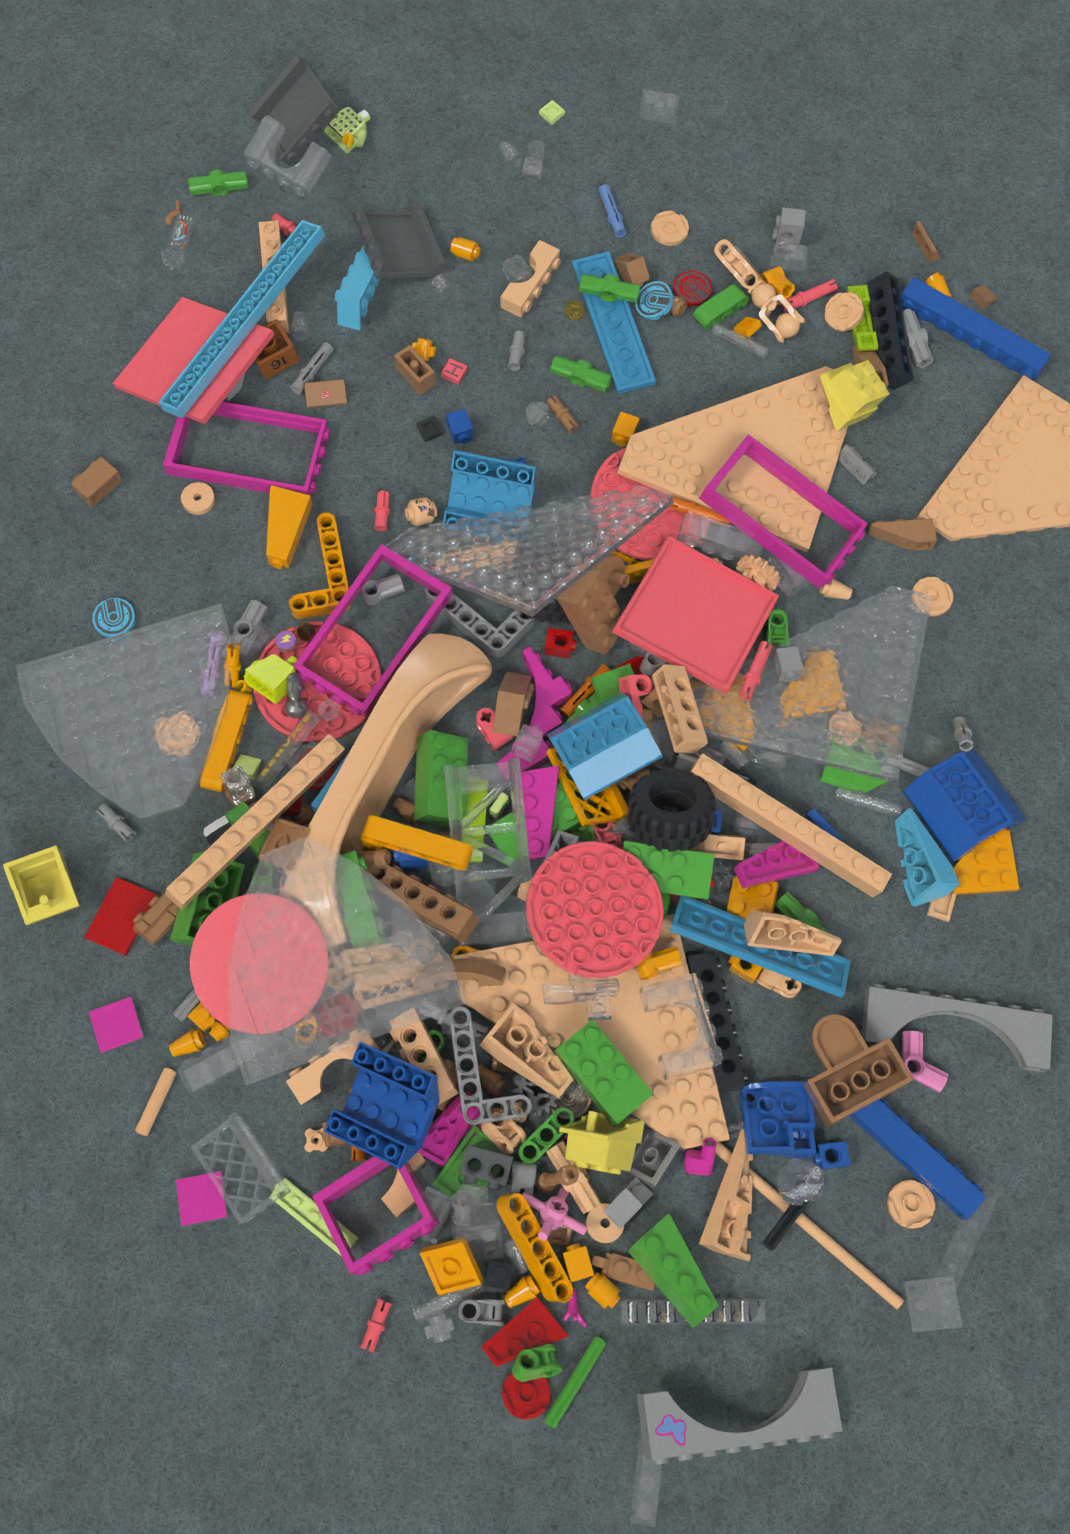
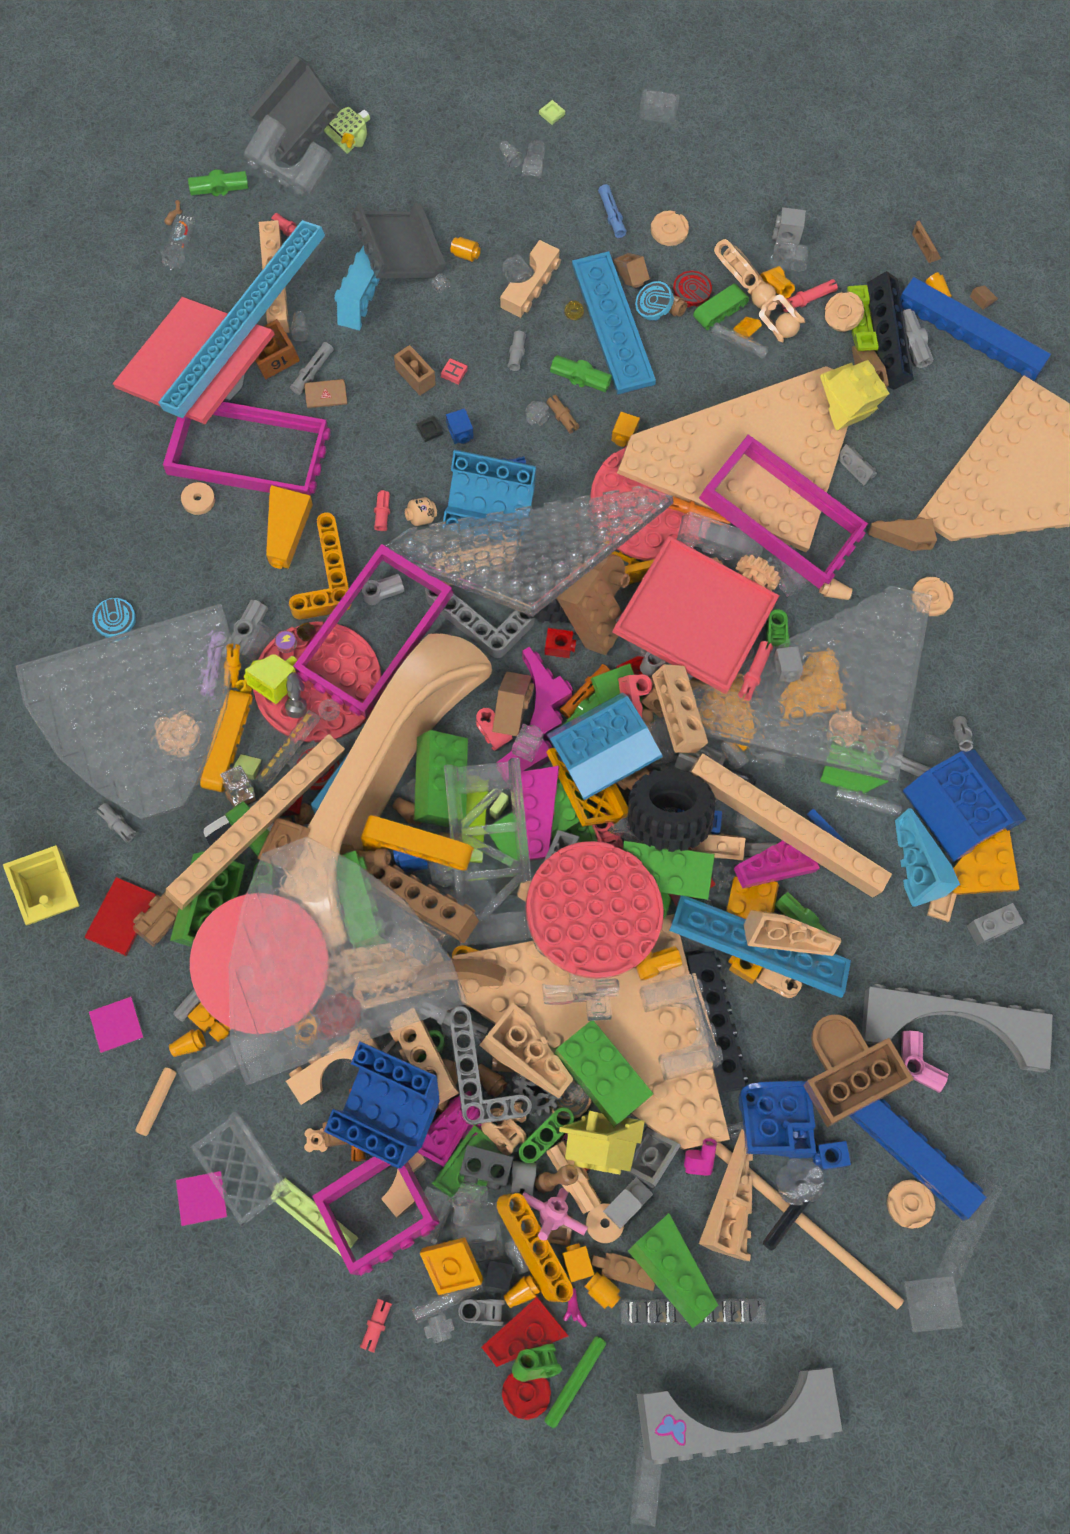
(96, 481): medium nougat brick -> none
(424, 348): light orange gear -> none
(609, 288): bright green piece -> none
(995, 924): none -> light grey brick

